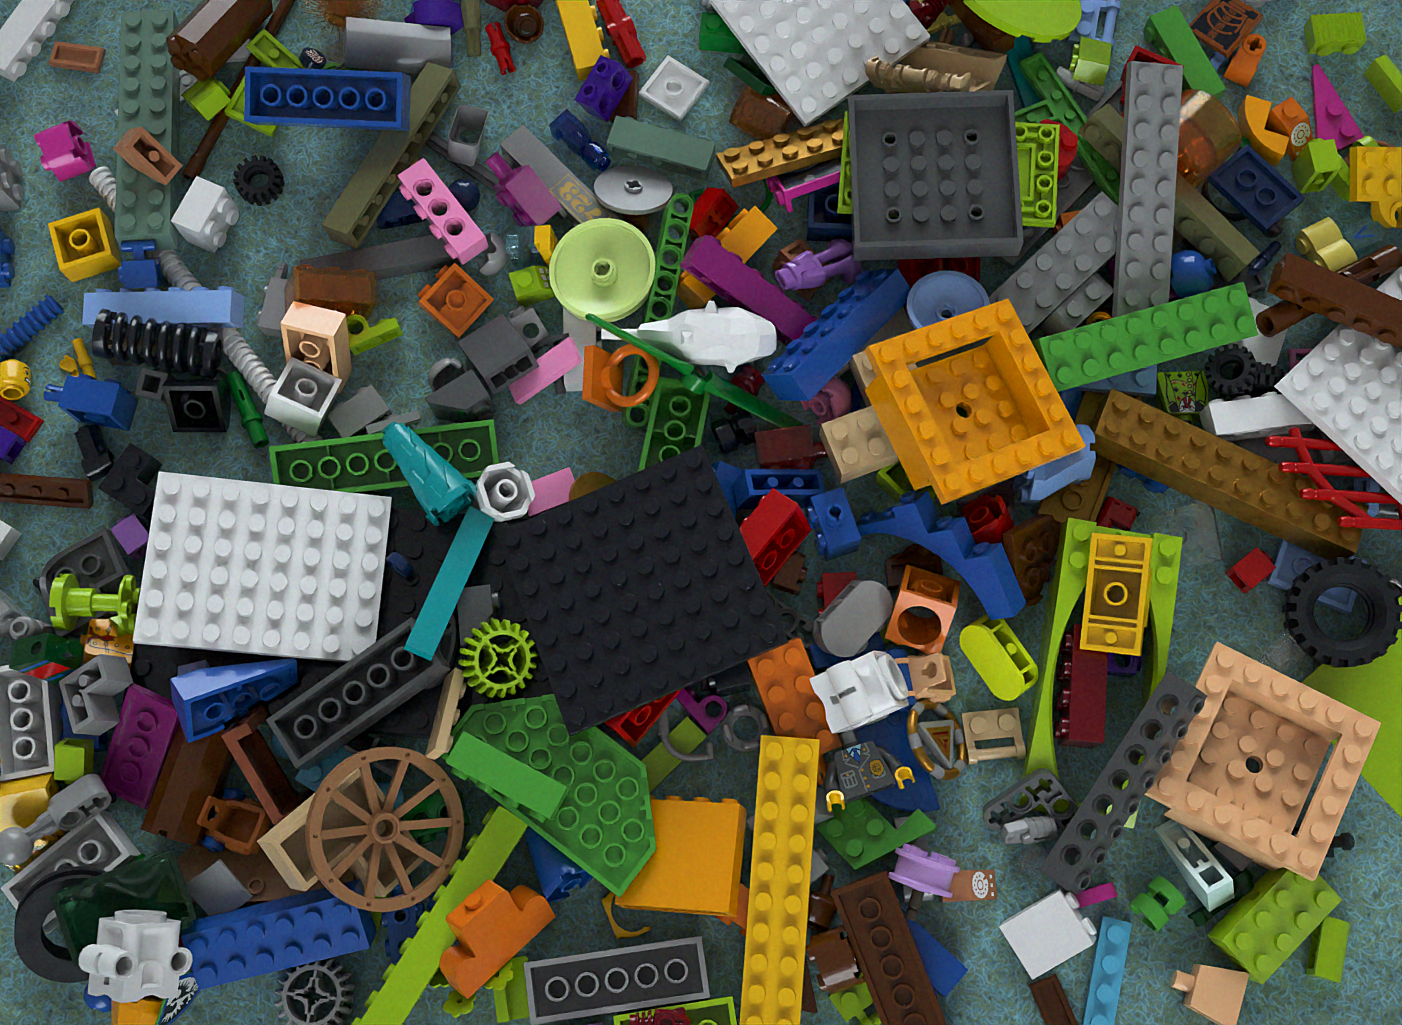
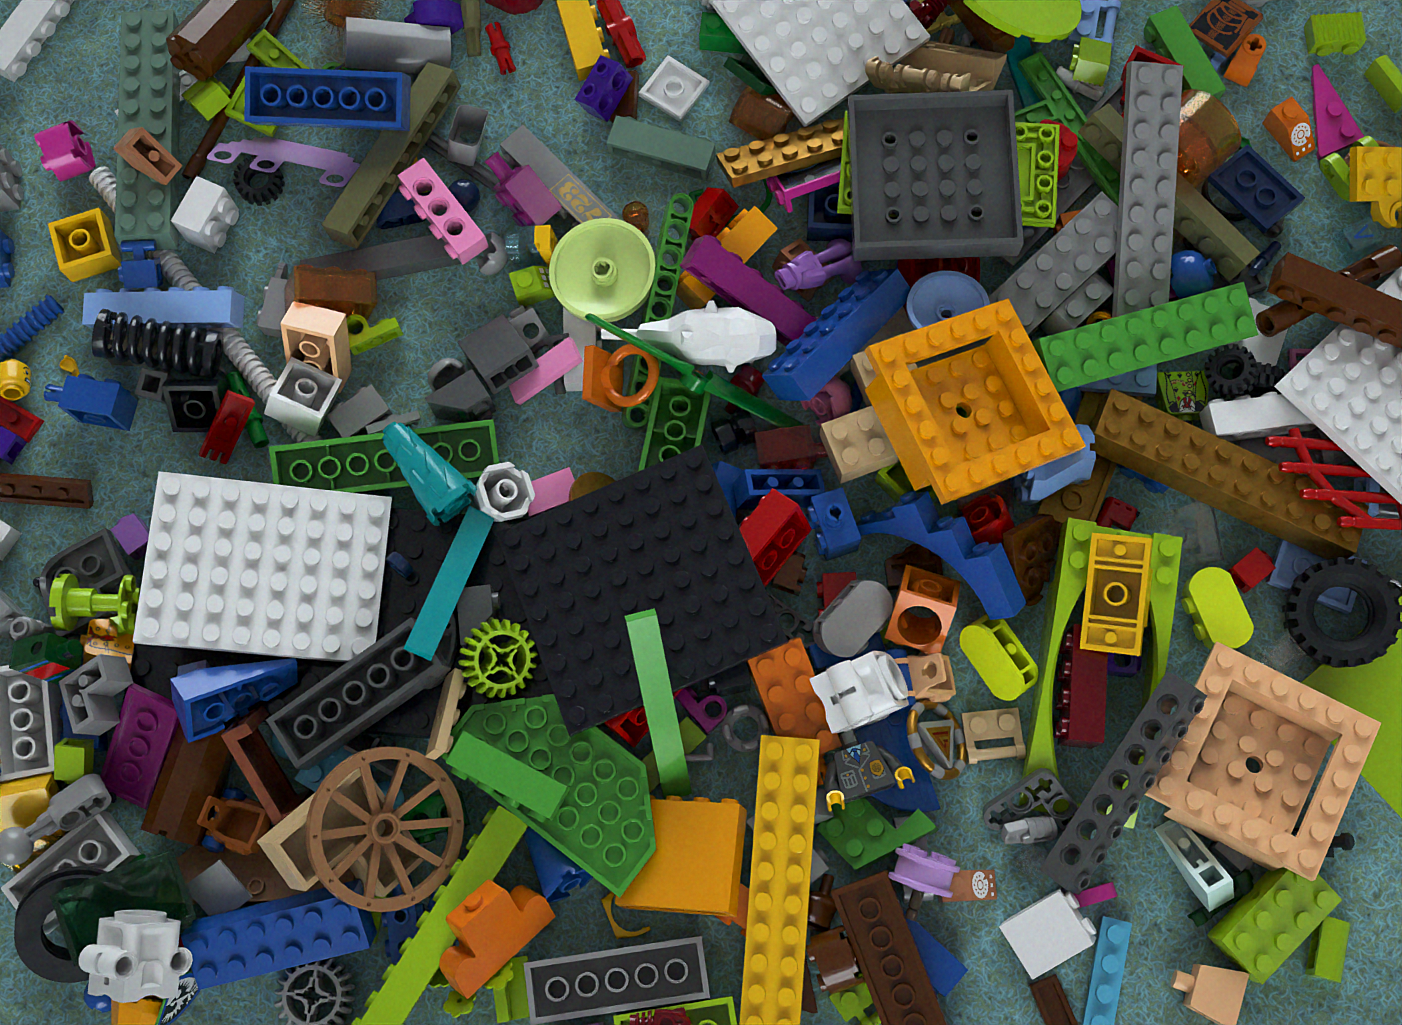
(77, 57): nougat tile -> none
(83, 359): yellow piece -> none
(96, 455): black piece -> none
(129, 481): black brick -> none
(227, 426): none -> red hinge
(279, 151): none -> lavender piece
(312, 58): dark blue tile -> none
(454, 299): orange plate -> none
(525, 19): reddish brown hair -> none
(579, 141): clear blue piece -> none
(633, 190): light grey piece -> none
(658, 702): none -> bright green tile
(1155, 914): bright green wheel -> none
(1216, 609): none -> neon yellow brick
(1251, 122): light orange brick -> none
(1316, 165): lime brick -> none
(1325, 245): light yellow brick -> none

